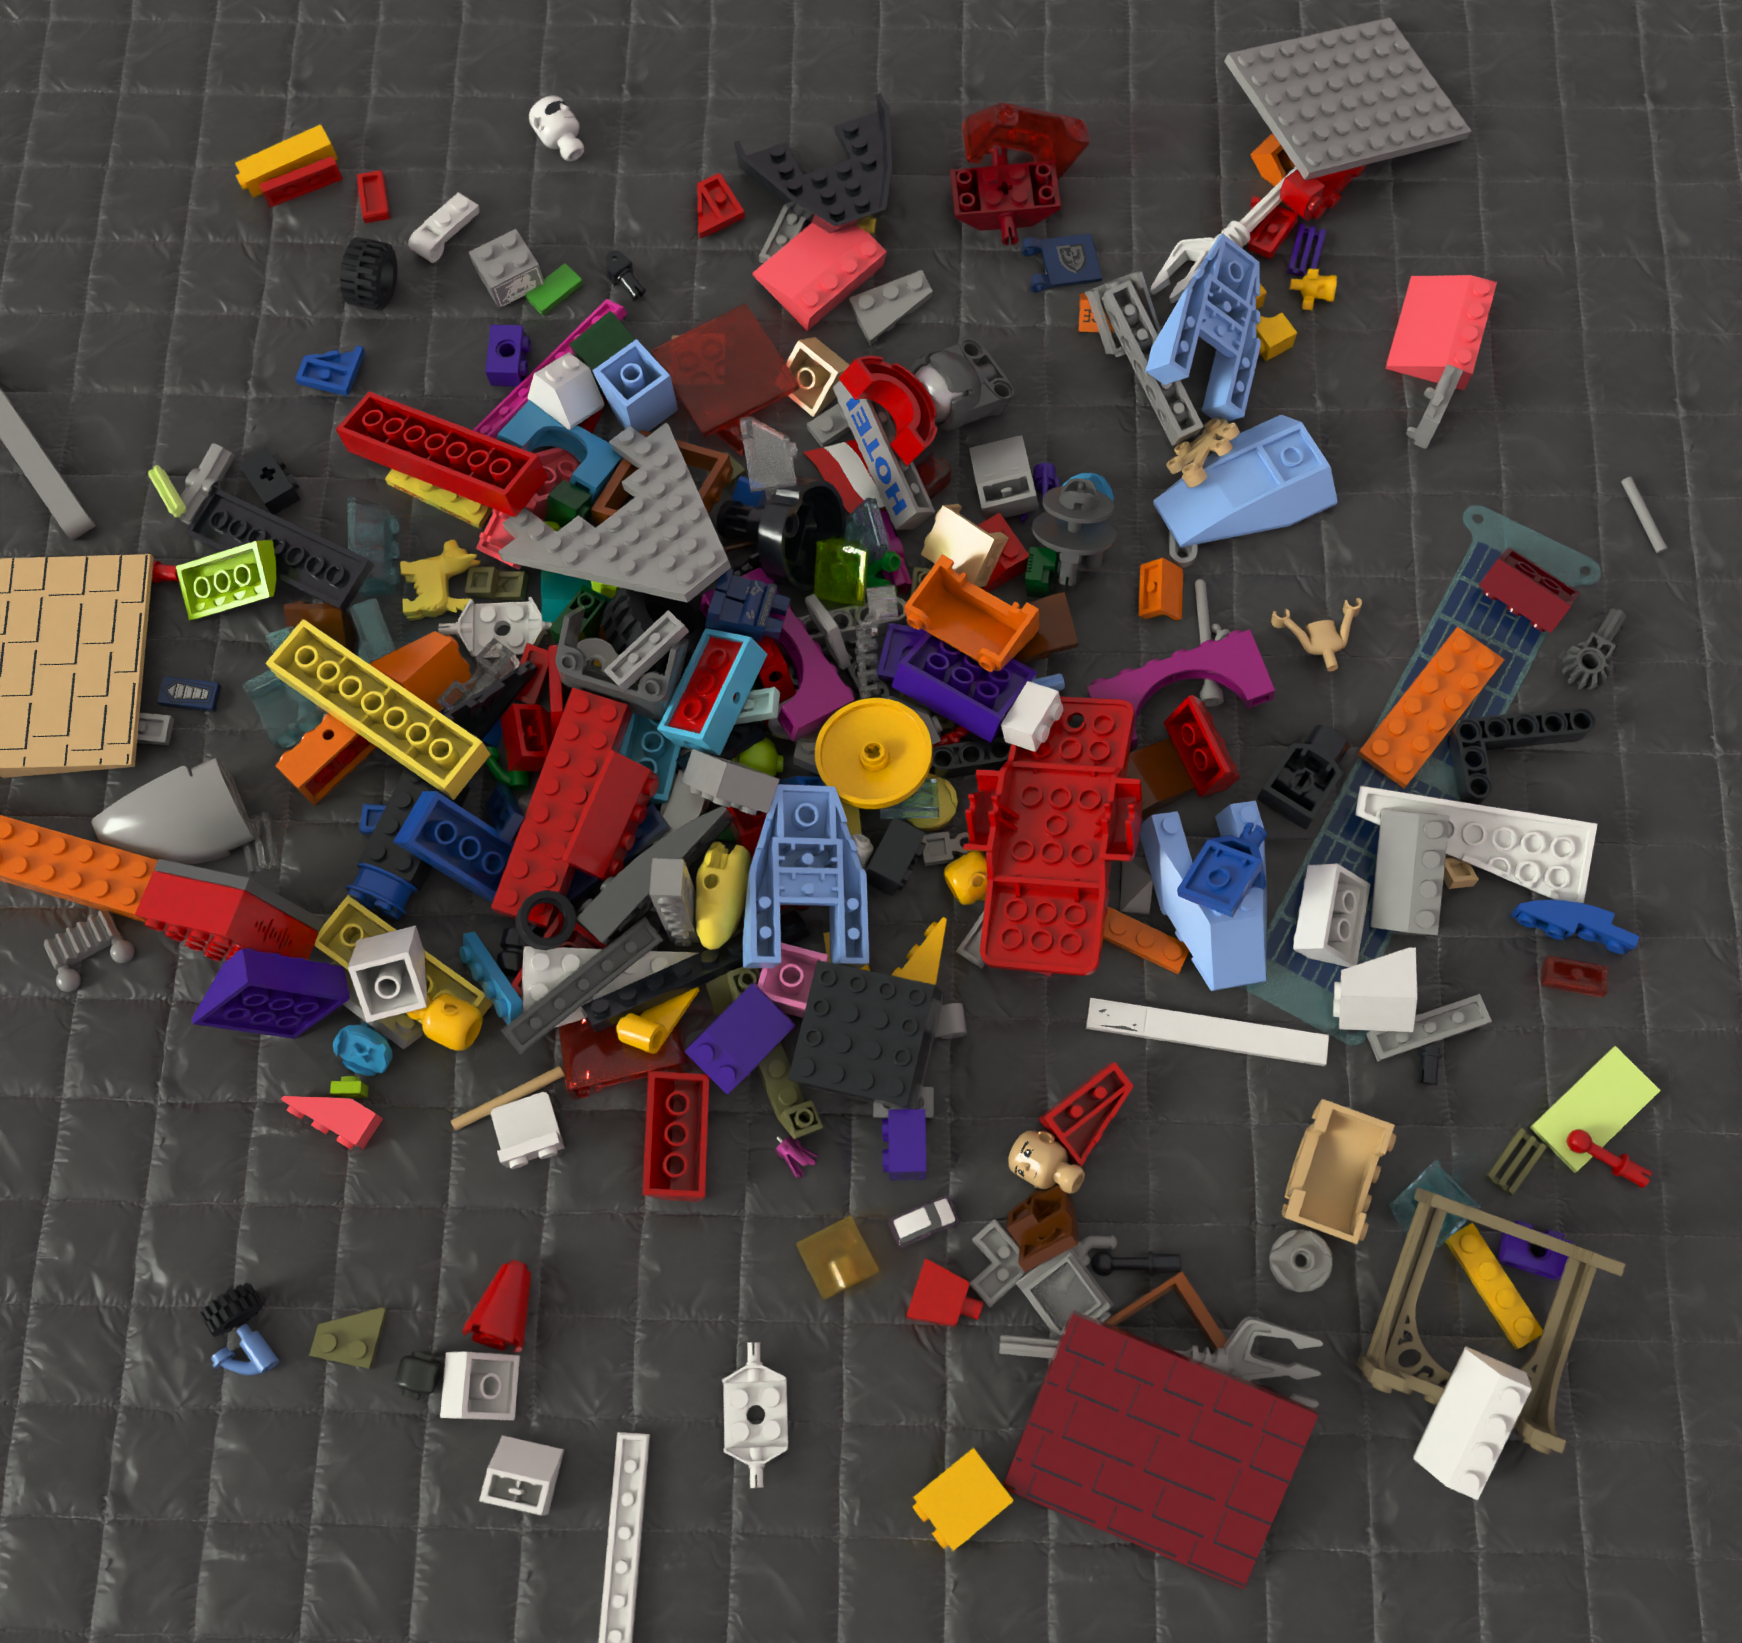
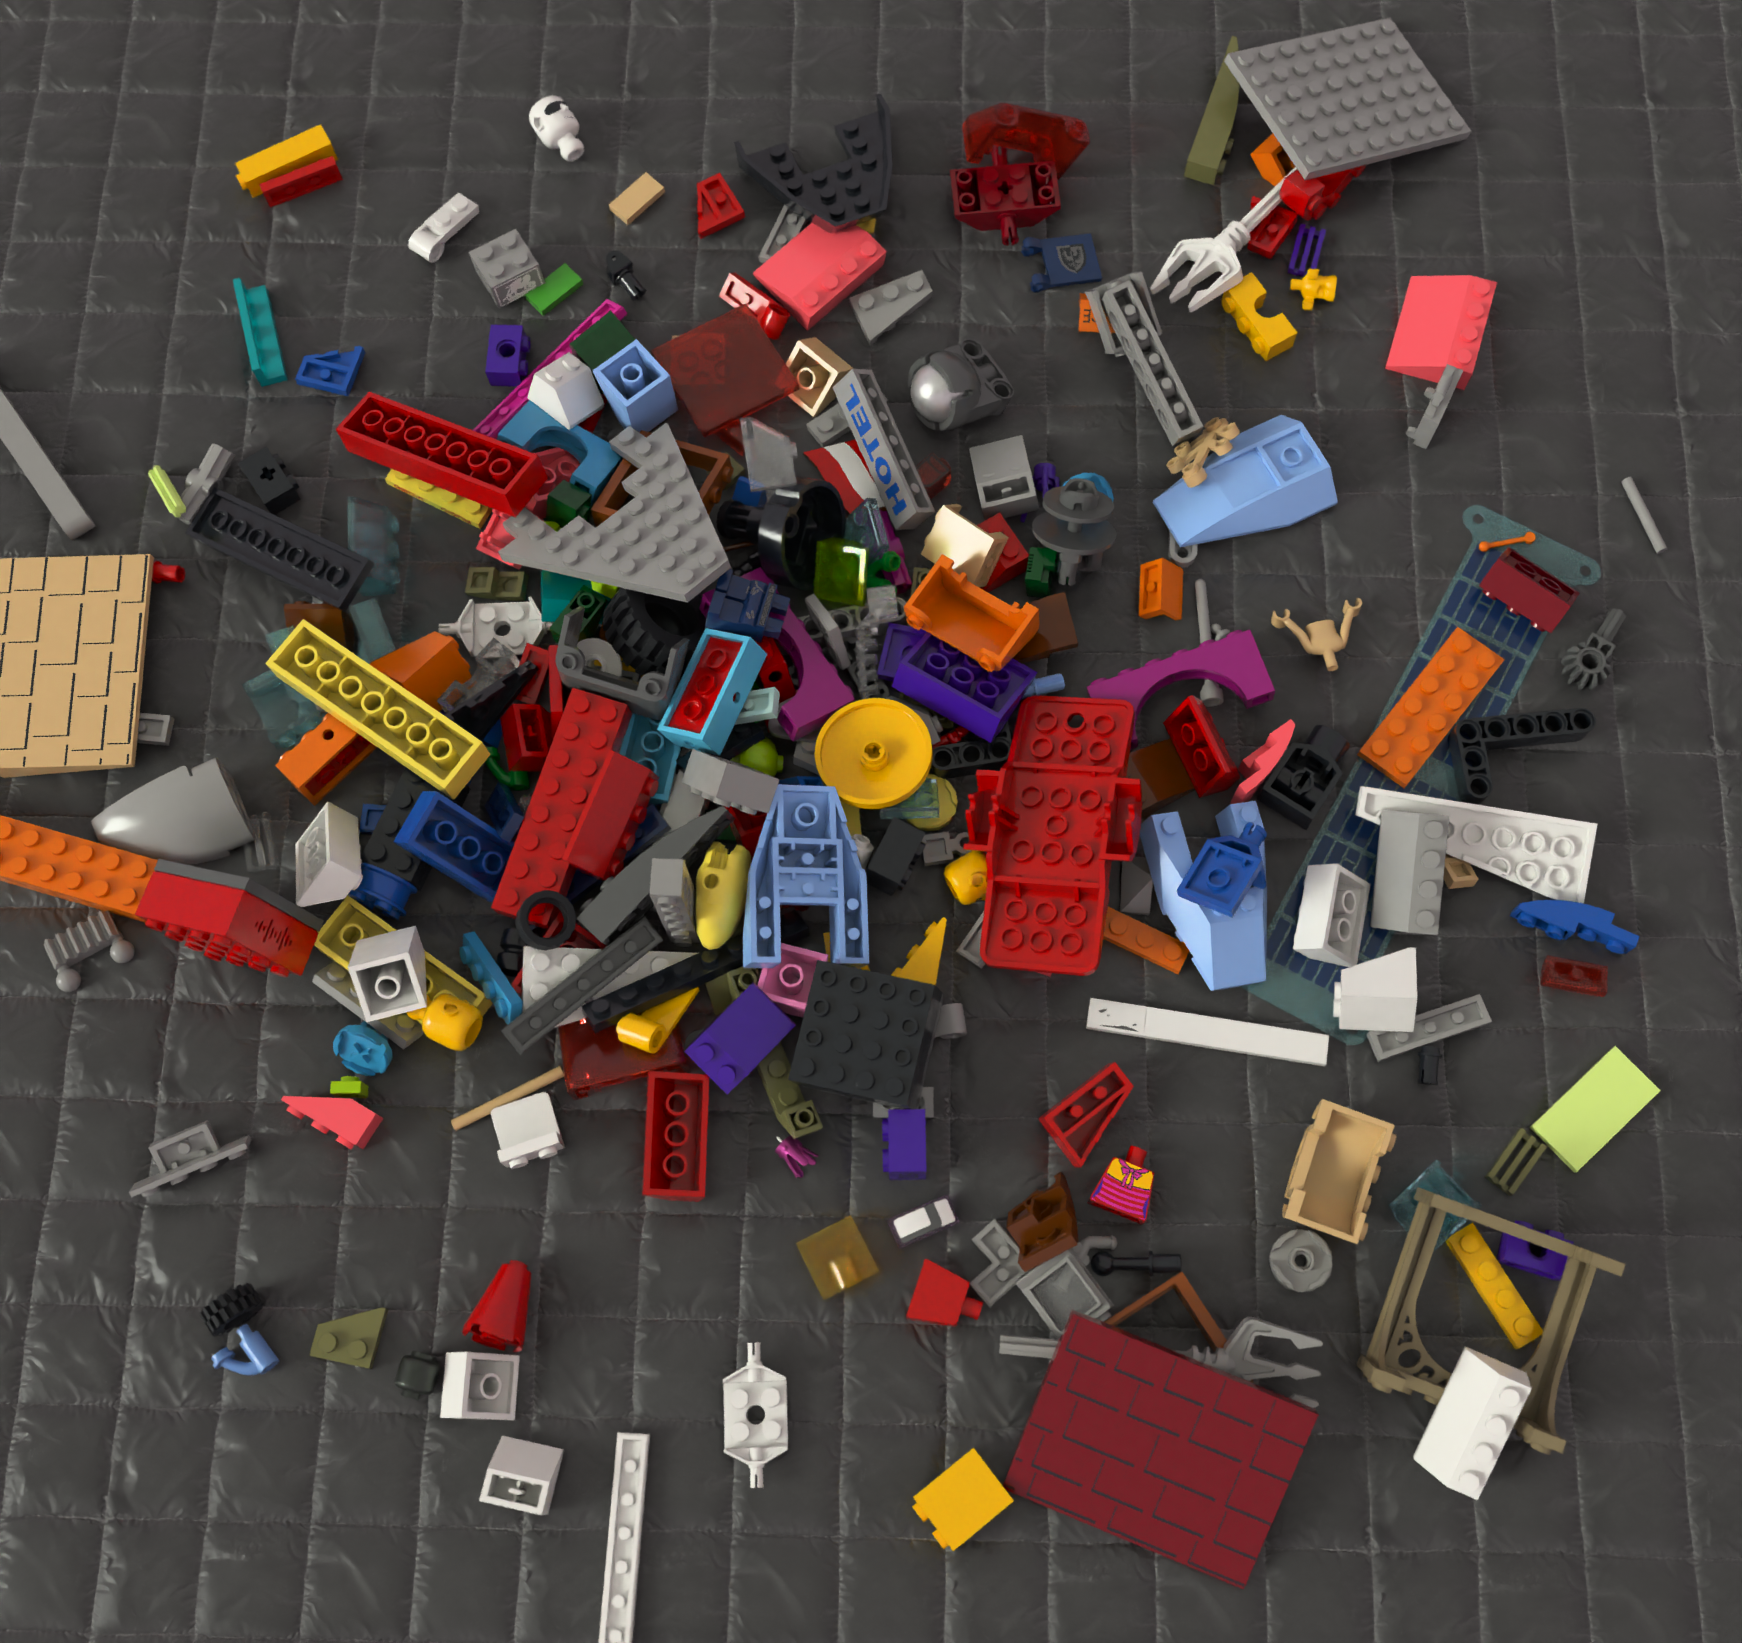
(185, 1153): none -> light grey bracket
(189, 693): tile -> none
(228, 579): lime slope -> none
(260, 333): none -> teal fence
(271, 994): dark purple slope -> none
(328, 857): none -> white slope
(368, 273): black tyre -> none
(373, 196): red tile -> none
(432, 582): light yellow animal -> none
(636, 198): none -> tan tile
(646, 650): light grey plate -> none
(767, 312): none -> red plate
(901, 396): red brick -> none
(1032, 716): white brick -> none
(1044, 1162): tan piece -> none
(1125, 1187): none -> torso
(1216, 126): none -> olive slope
(1222, 312): light blue wedge -> none
(1261, 762): none -> coral slope
(1528, 538): none -> orange hinge
(1580, 1142): red pin -> none

